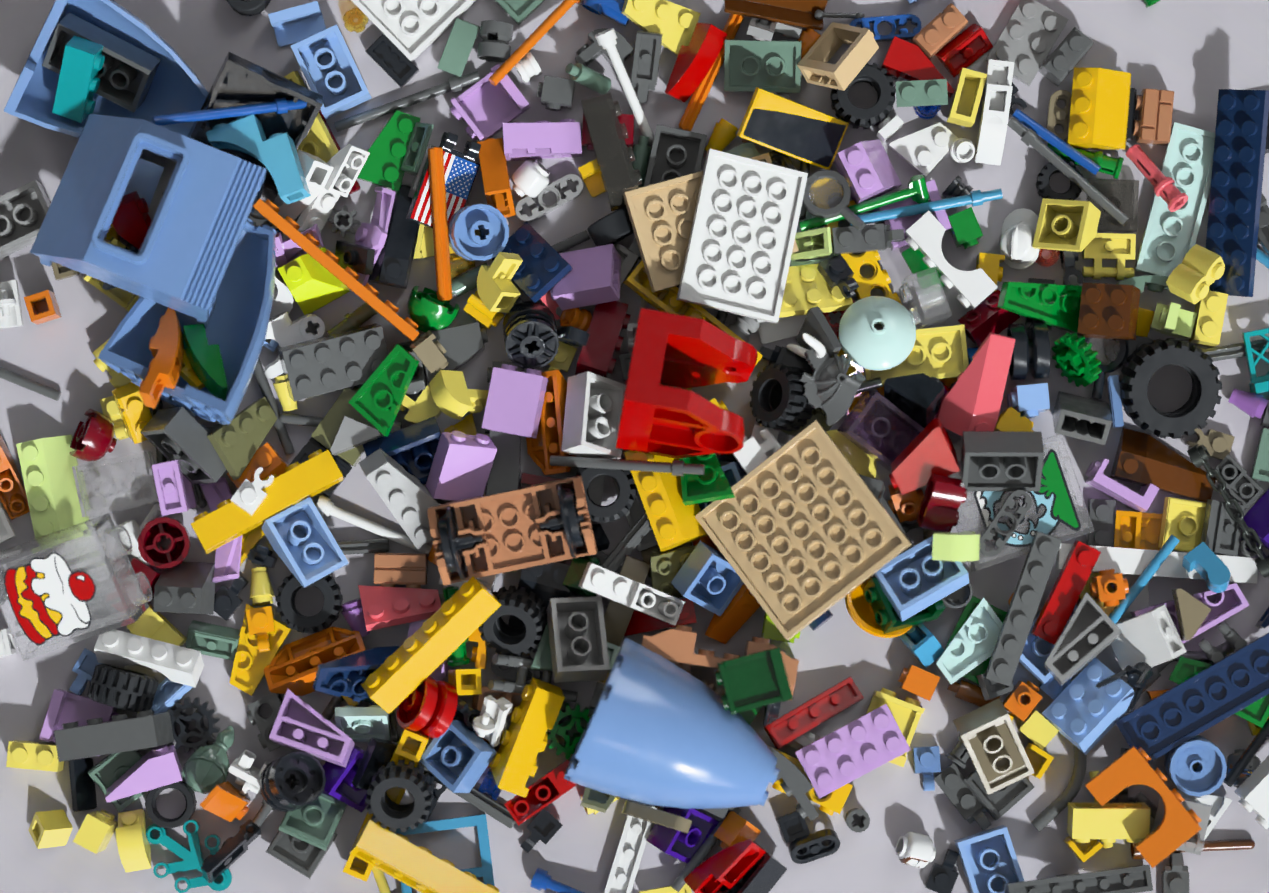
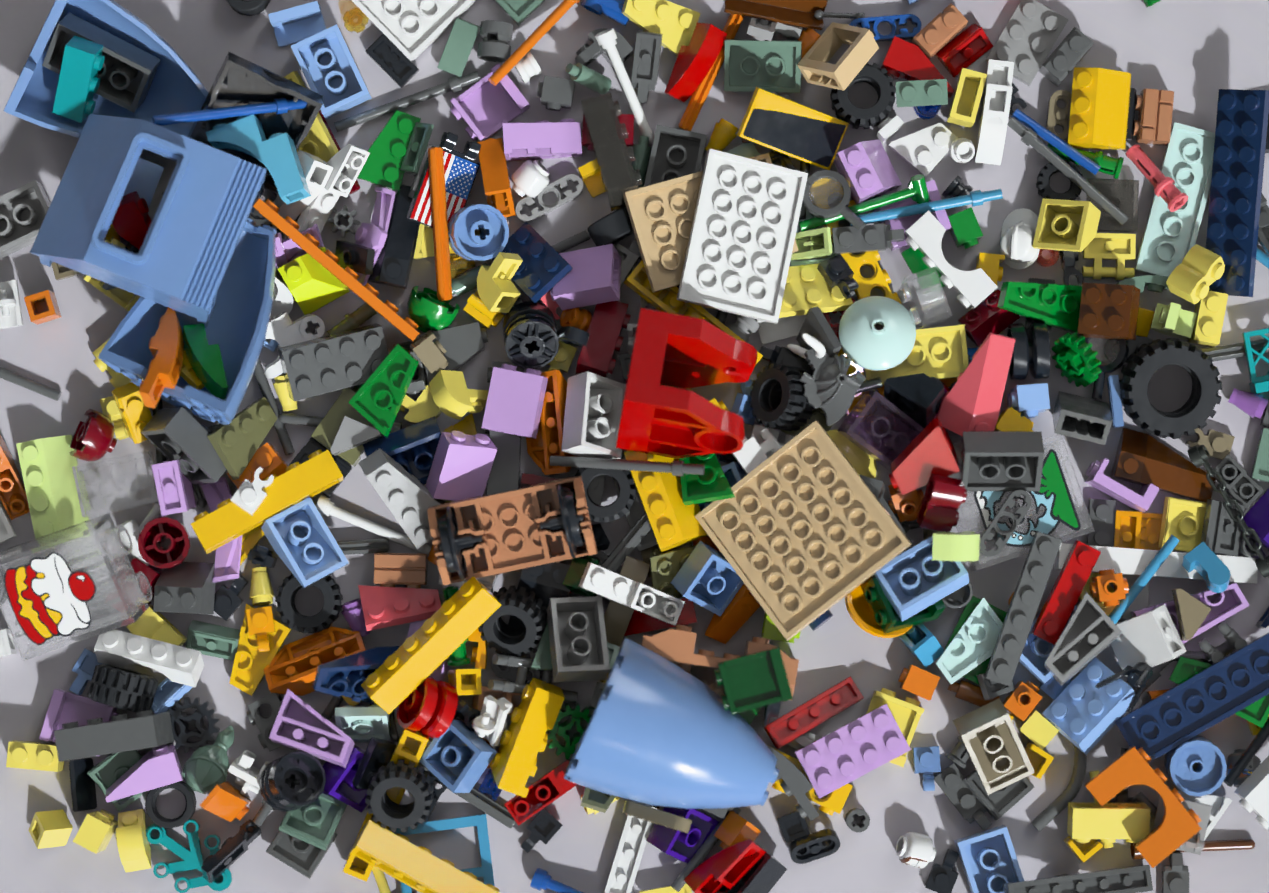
(742, 403): none -> medium blue plate

